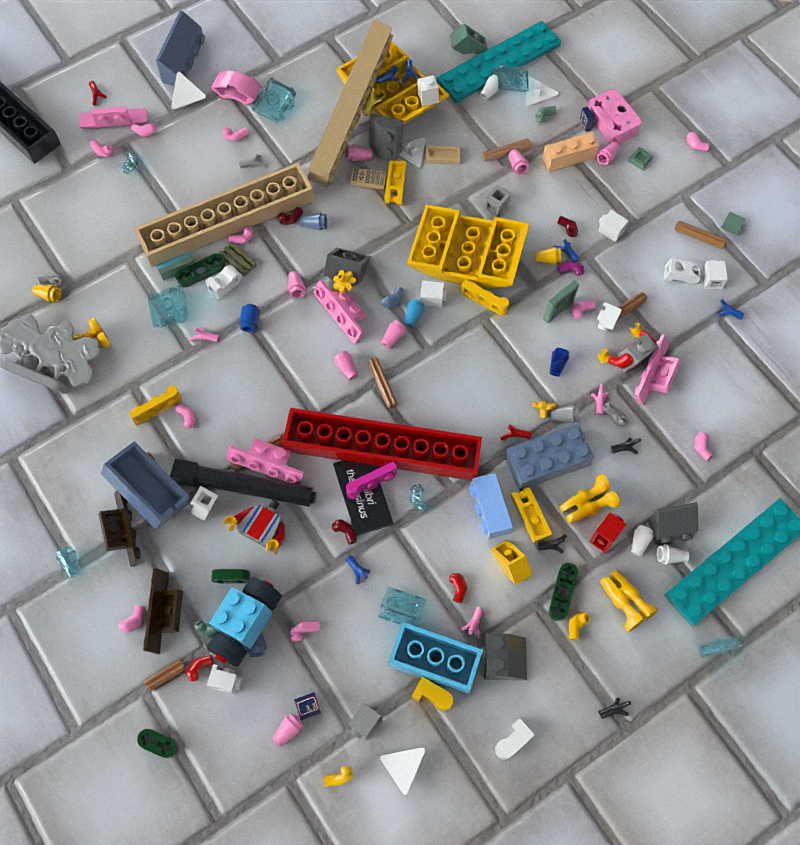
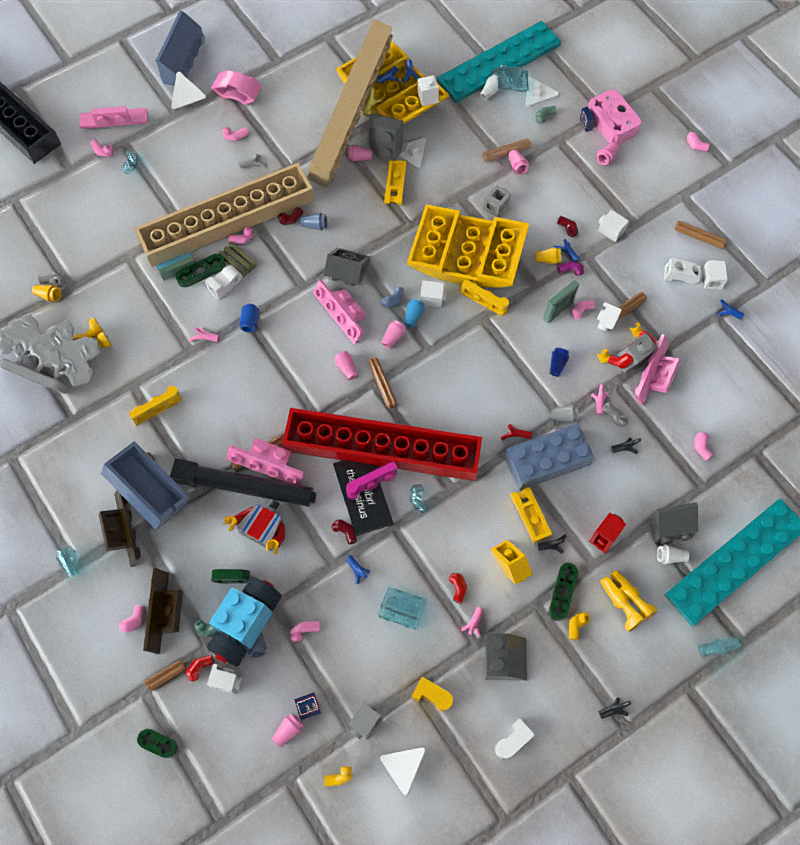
(95, 92): red bar -> none
(144, 131): bright pink arm -> none
(168, 306): clear light blue slope -> none
(189, 415): bright pink arm -> none
(203, 503): white brick -> none
(274, 100): clear light blue slope -> none
(295, 285): bright pink cone -> none
(343, 281): yellow plant -> none
(368, 178): tan tile -> none
(442, 154): tan tile -> none
(456, 659): medium azure brick -> none
(468, 40): sand green slope -> none
(490, 506): light blue brick -> none
(543, 407): yellow plant -> none
(570, 151): light nougat brick -> none
(583, 498): yellow piece -> none
(640, 158): sand green tile -> none
(641, 540): white cone -> none
(733, 223): sand green tile -> none

